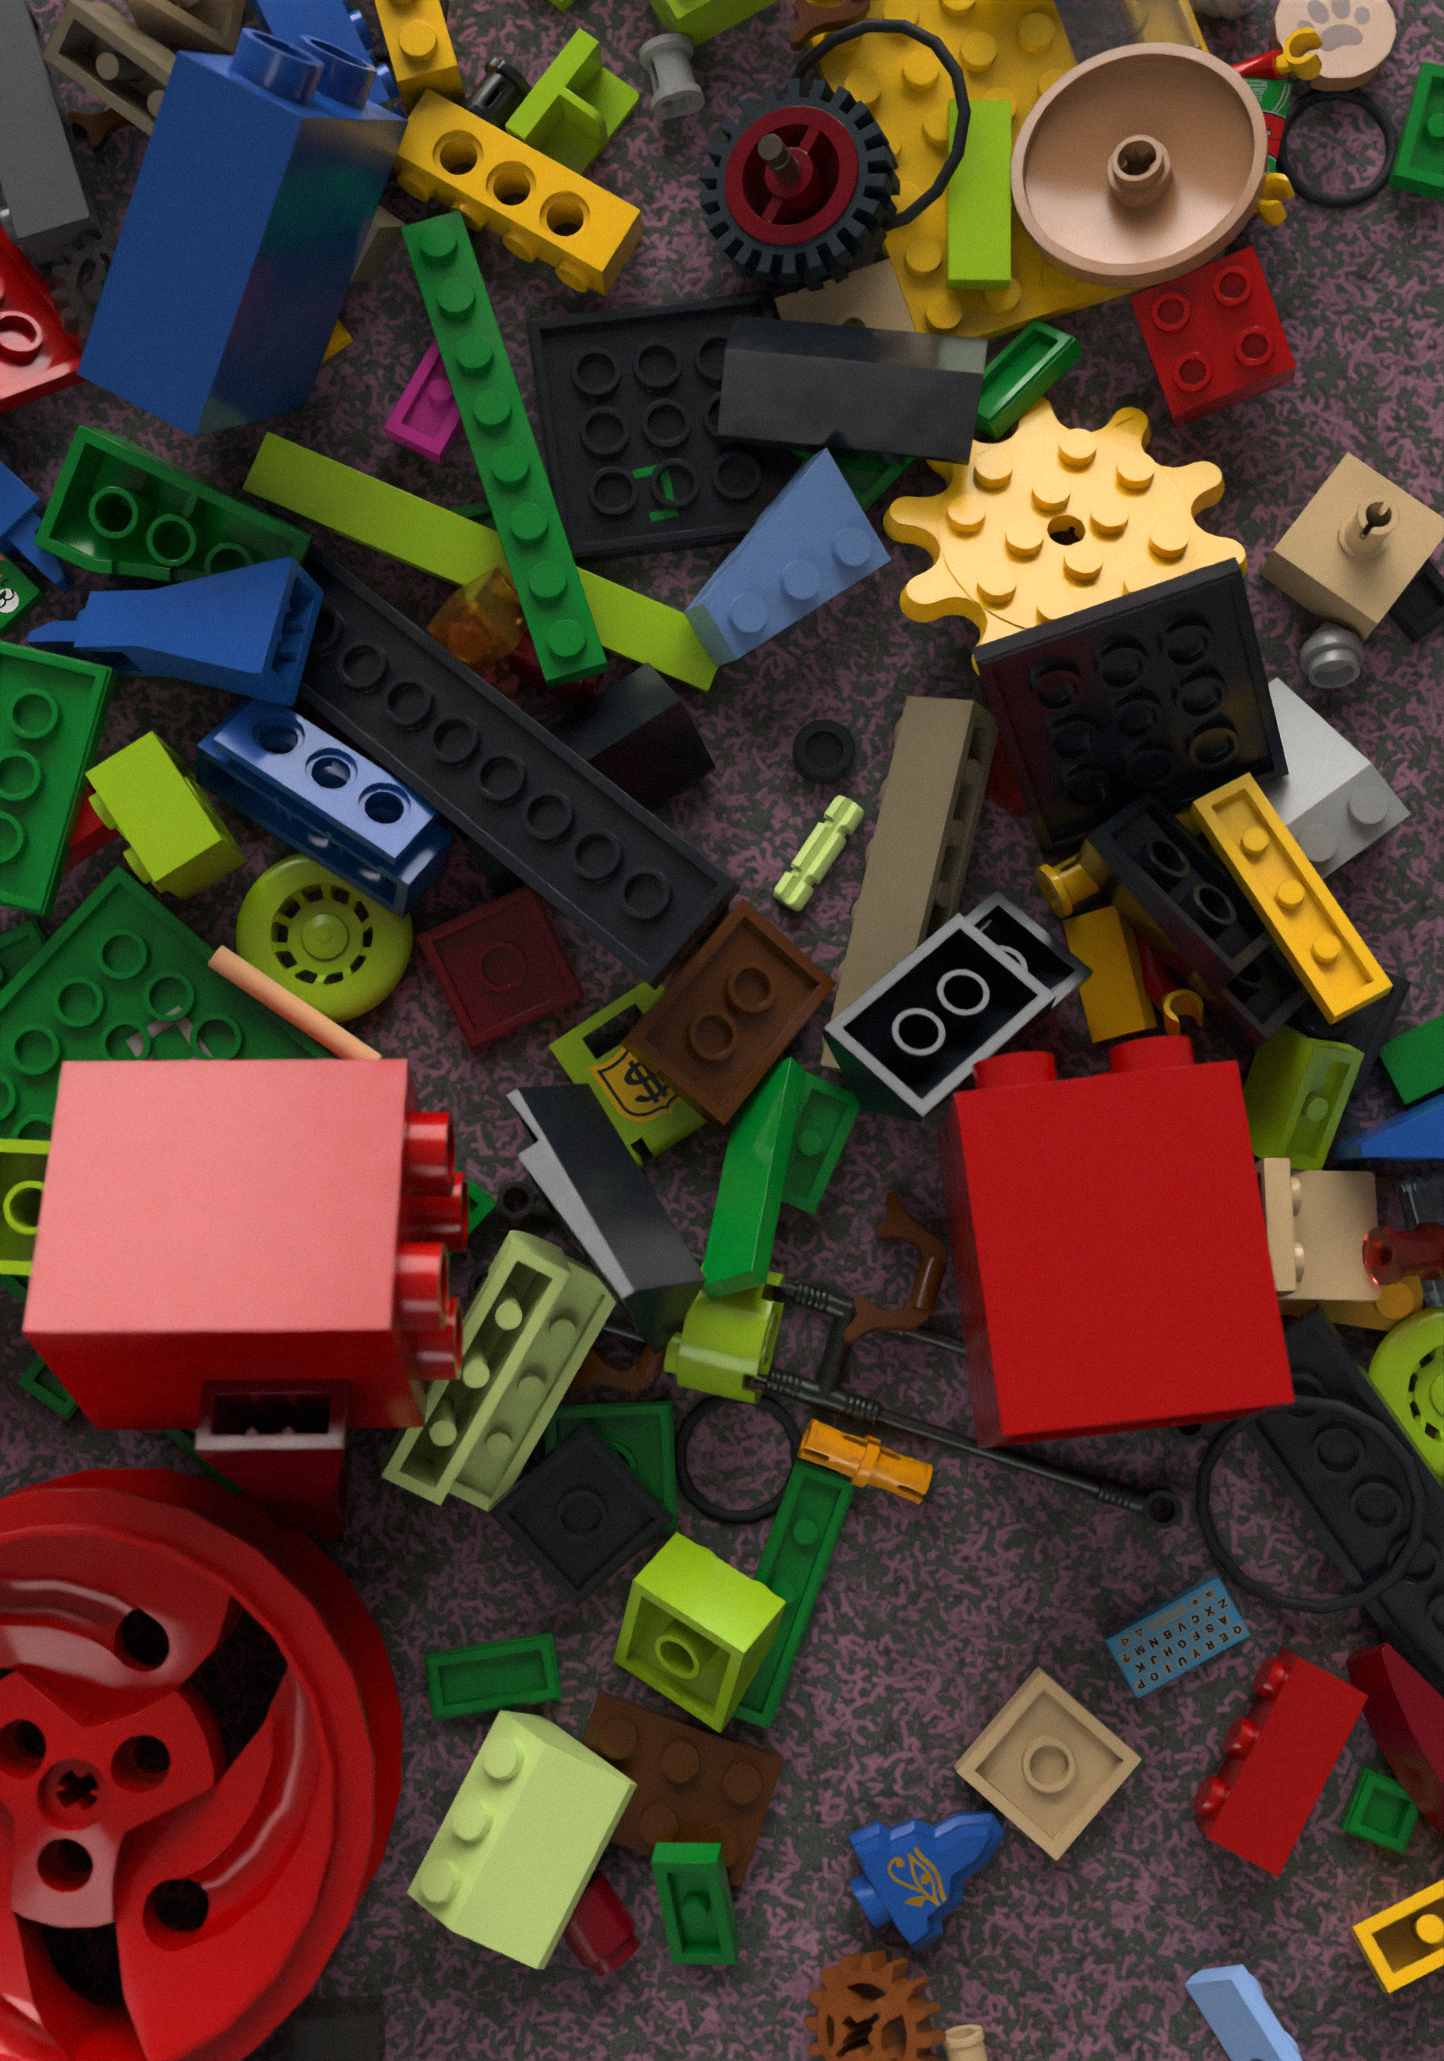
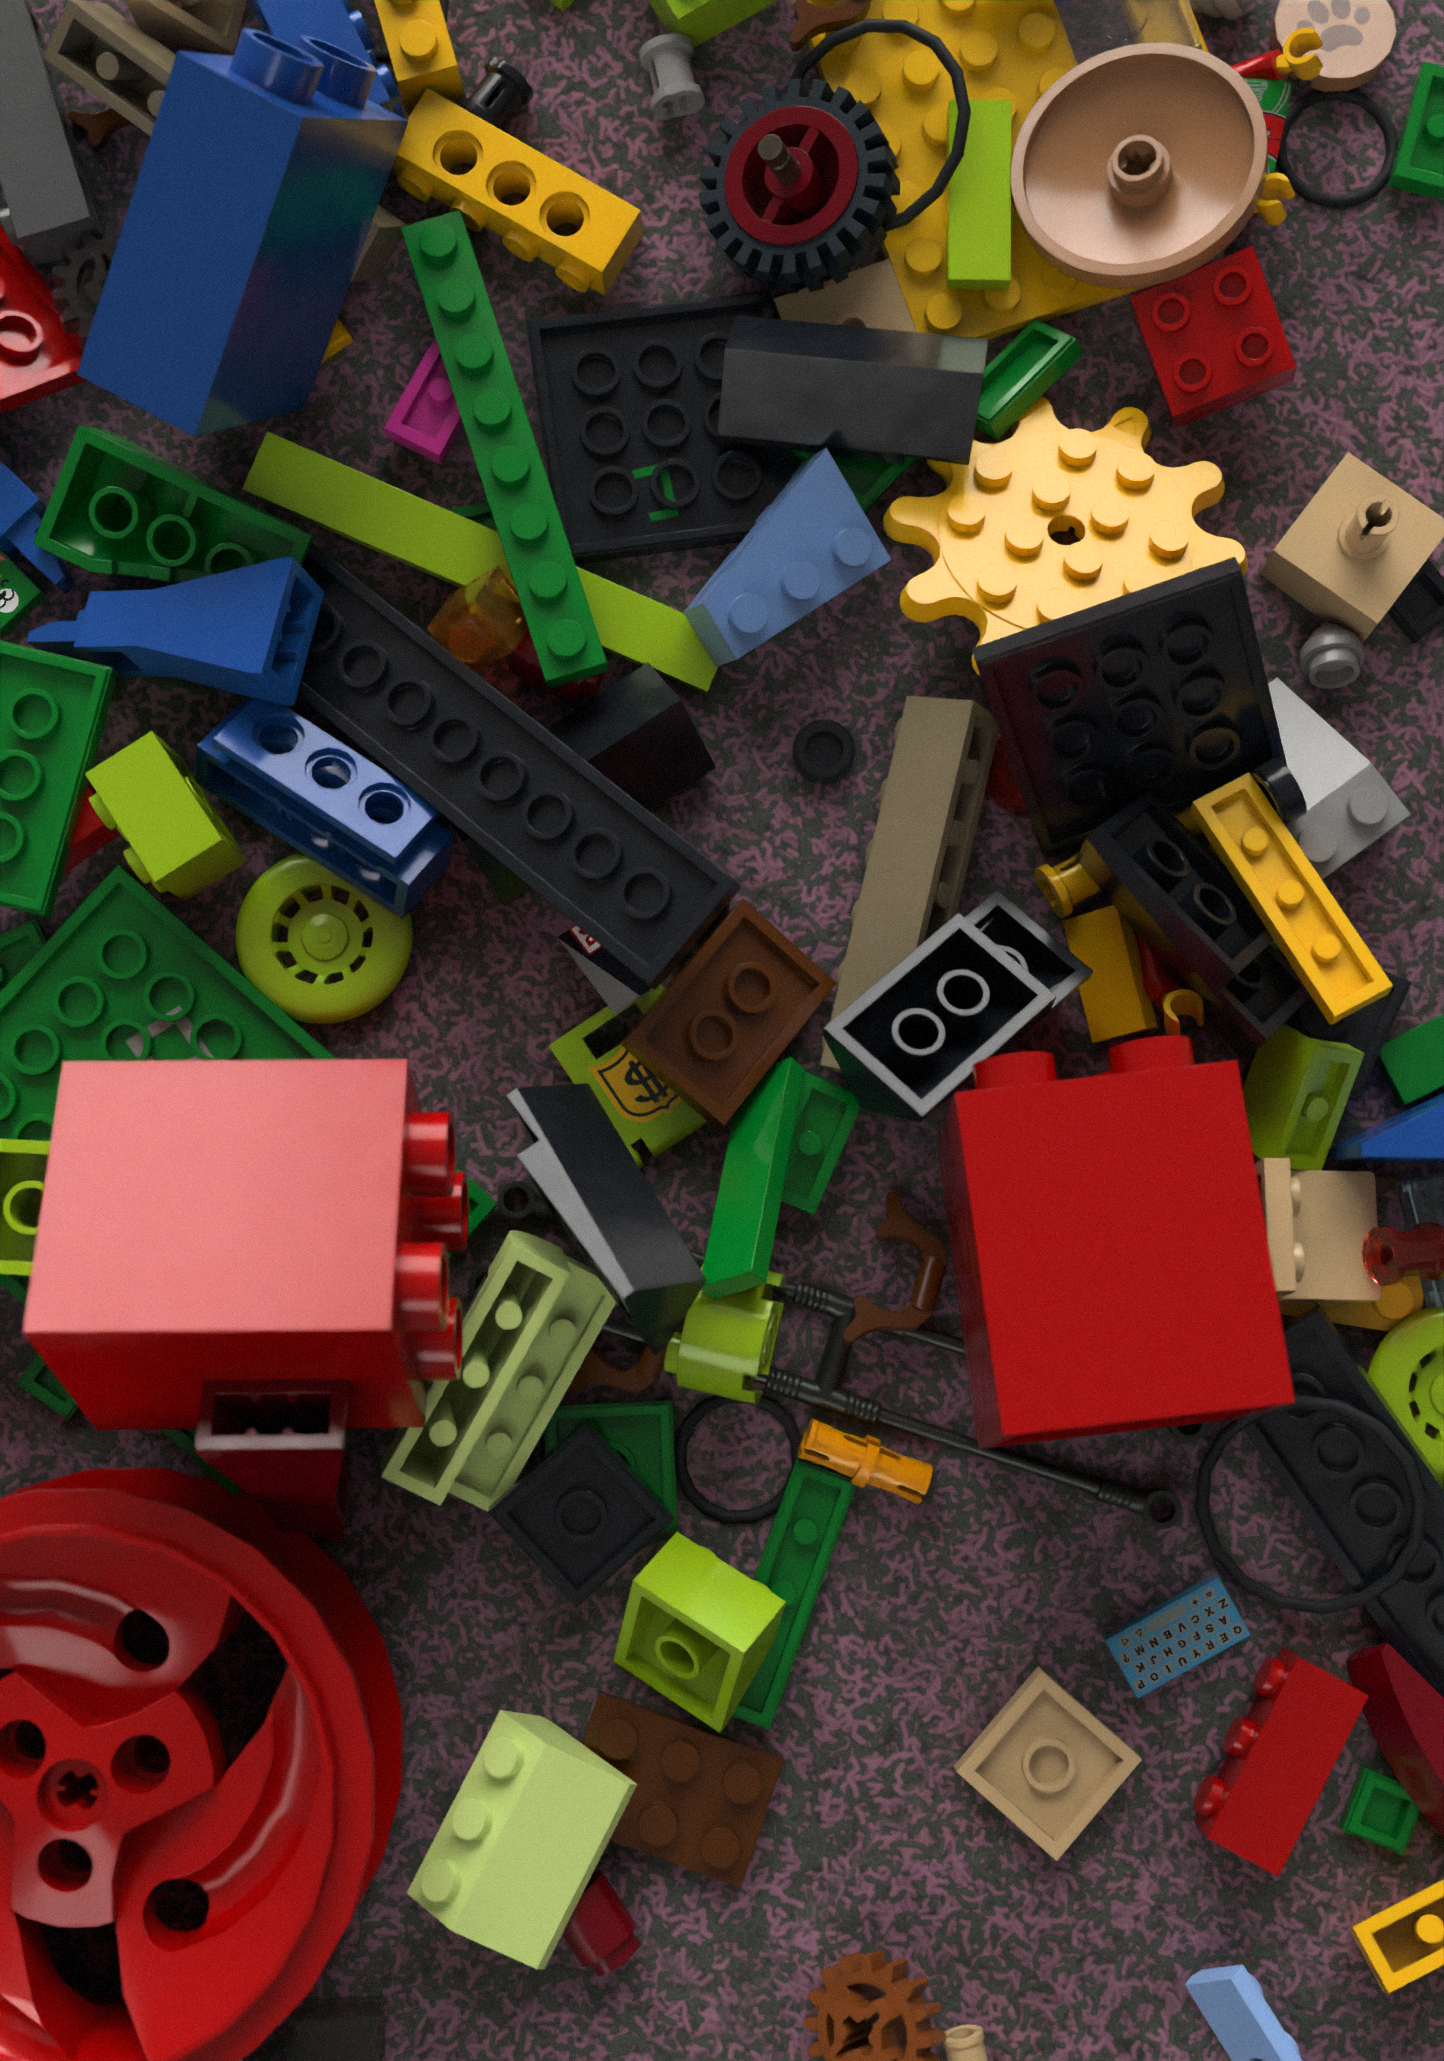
(289, 1006): light nougat bar -> none
(493, 1675): green tile -> none
(501, 967): dark red tile -> none
(574, 107): lime panel -> none
(606, 973): none -> sticker
(696, 1903): green plate -> none
(818, 853): yellowish green axle -> none
(919, 1870): blue rock -> none
(1280, 789): none -> black tile

